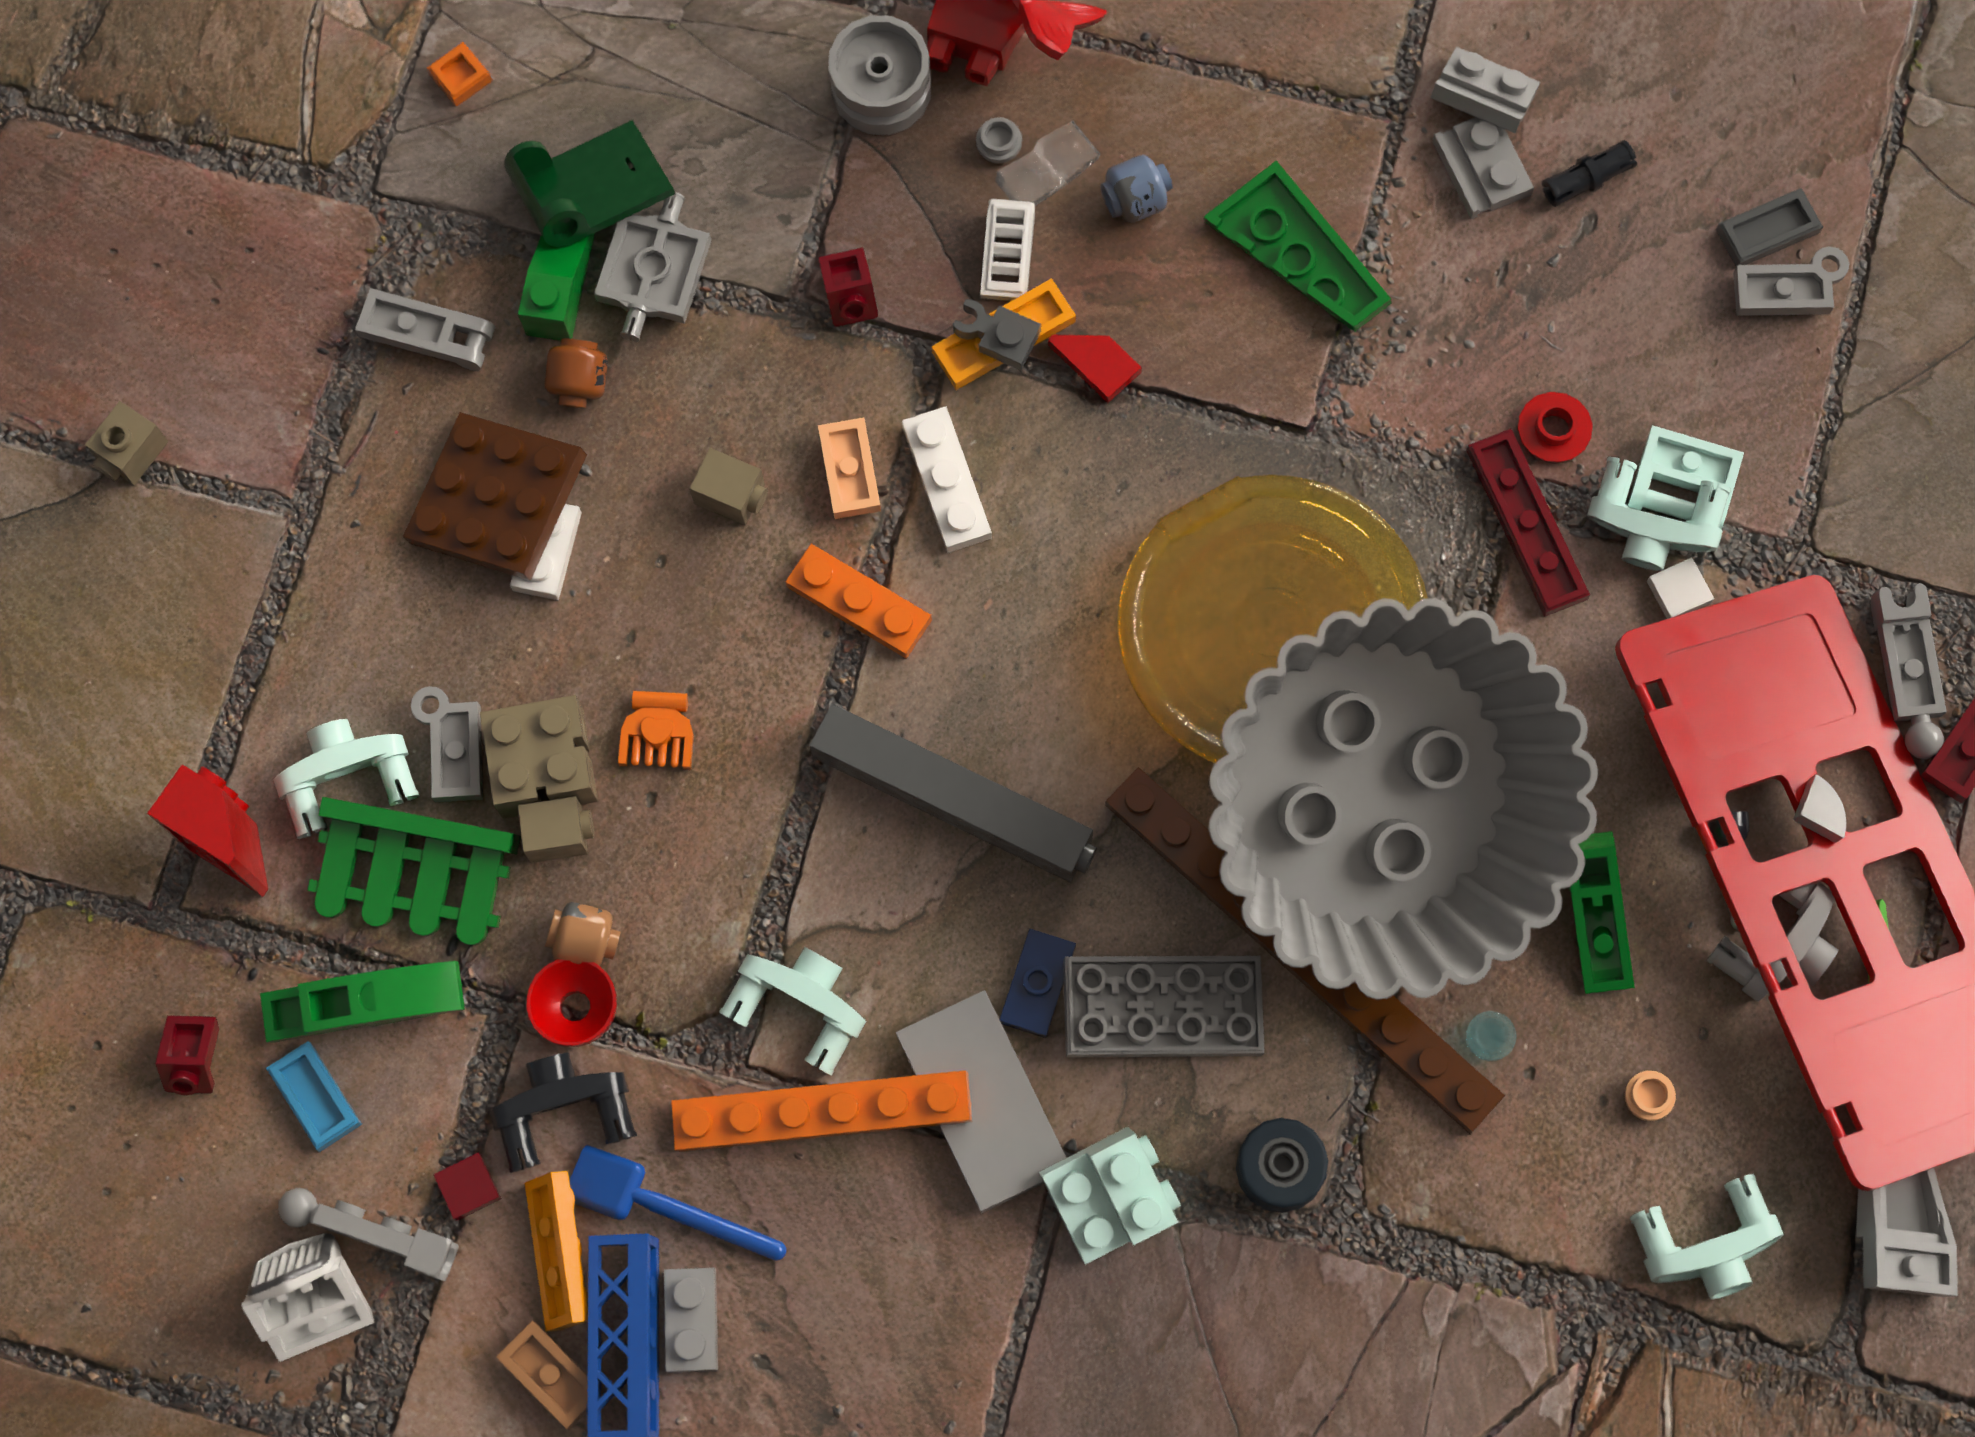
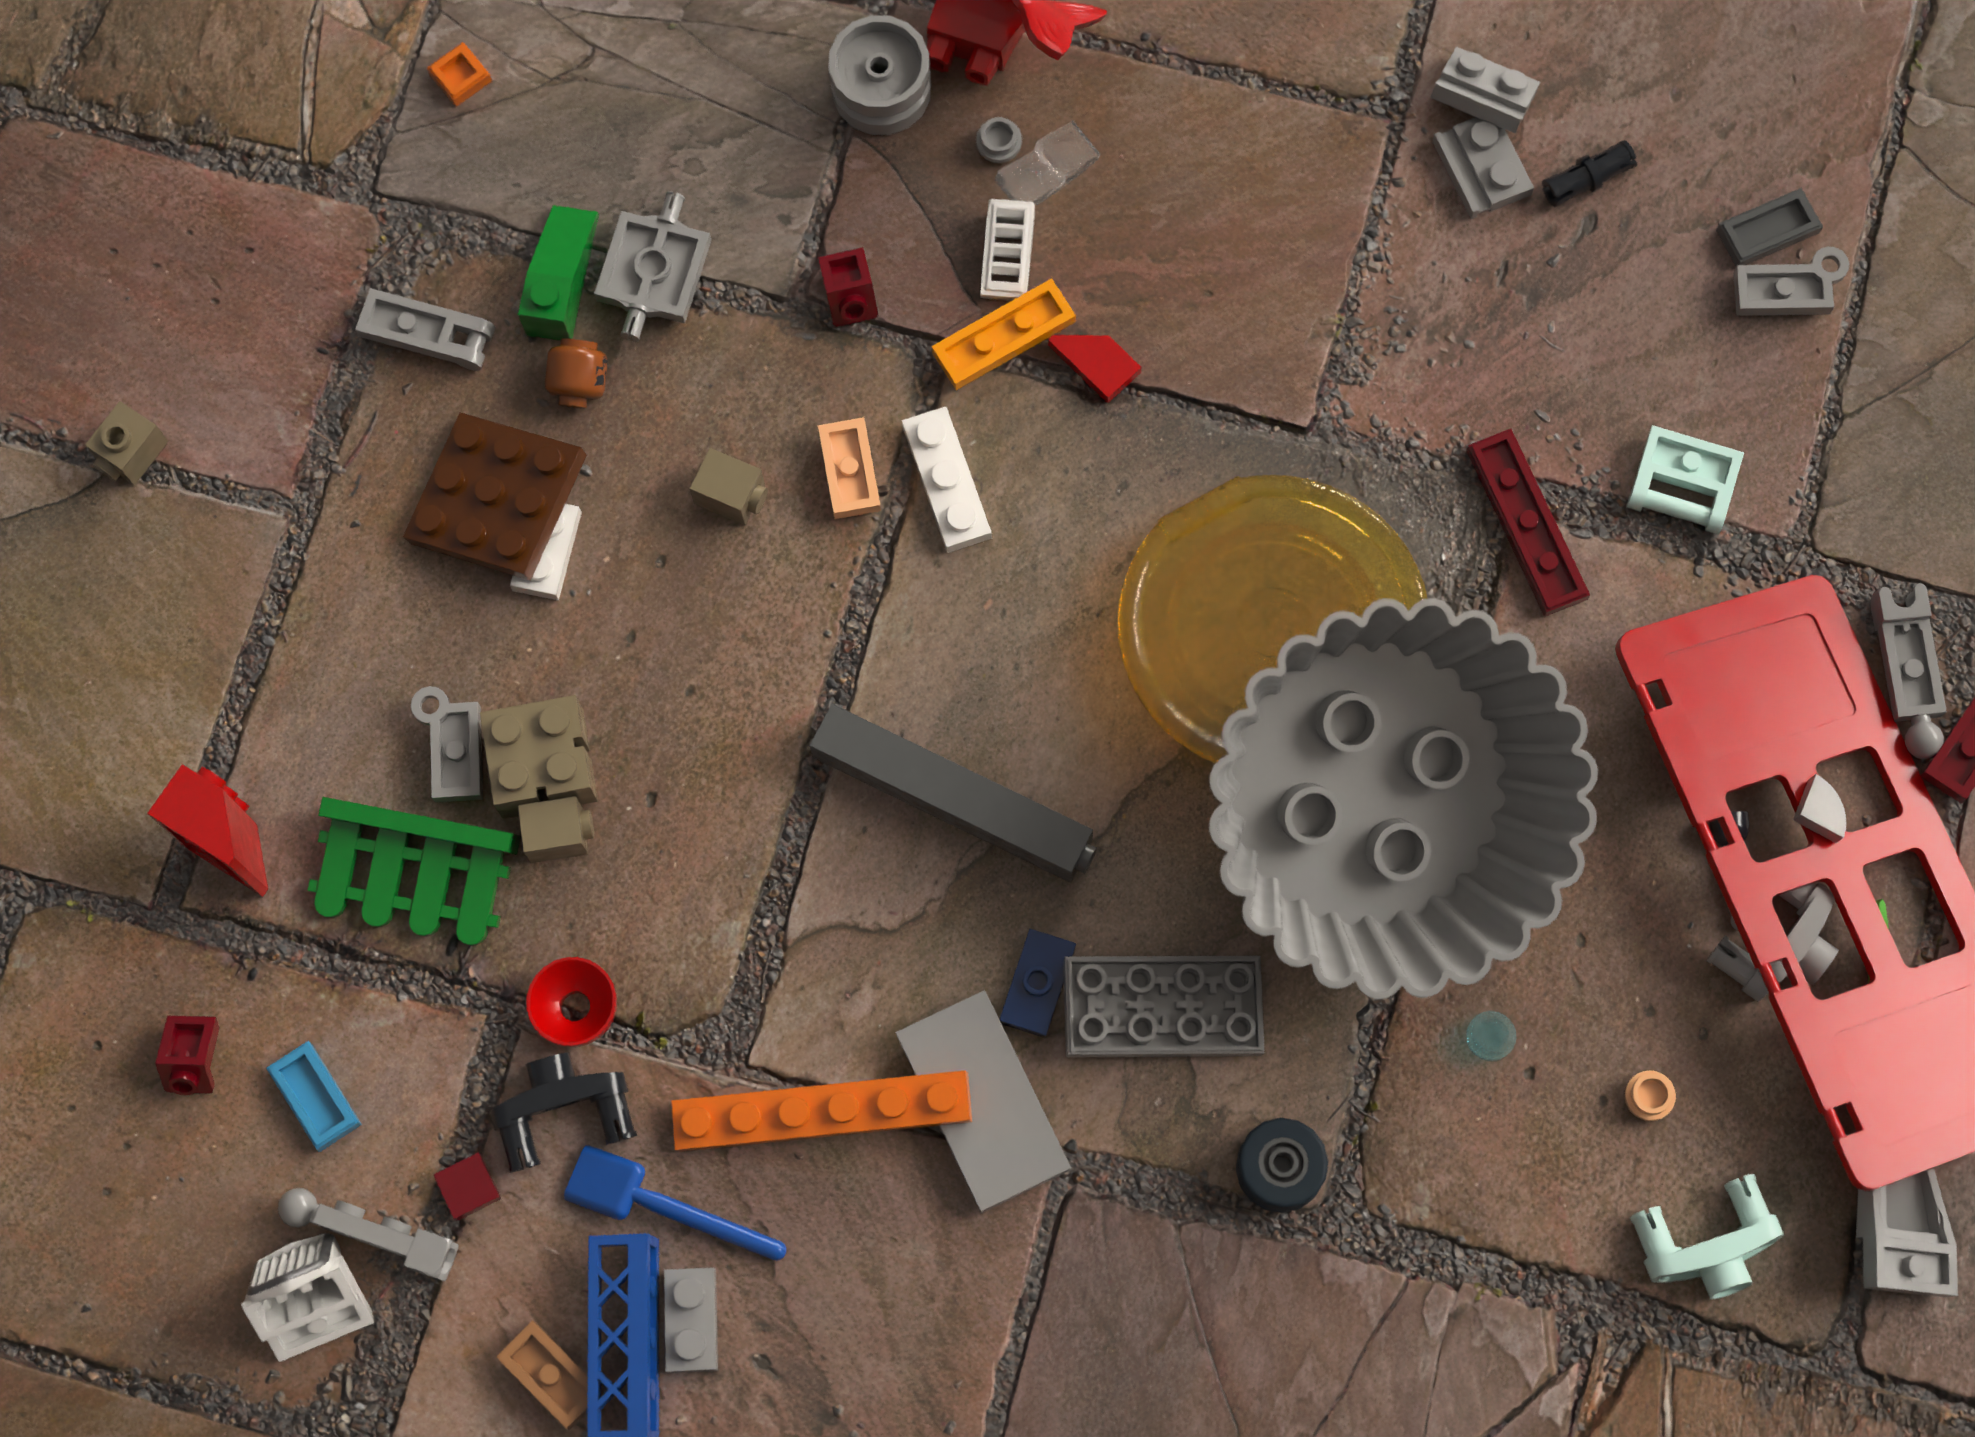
(337, 755): light aqua connector -> none
(362, 1000): green slope -> none
(557, 1251): light orange plate -> none
(582, 934): medium nougat head -> none
(587, 184): dark green door -> none
(659, 725): orange piece -> none
(807, 982): light aqua connector -> none
(858, 601): orange plate -> none
(1003, 336): dark grey plate -> none
(1111, 1194): light aqua plate -> none
(1136, 189): sand blue head -> none
(1293, 240): green wing -> none
(1381, 1022): reddish brown plate -> none
(1551, 447): red piece -> none
(1601, 918): green slope -> none
(1653, 535): light aqua connector -> none
(1680, 589): white tile -> none

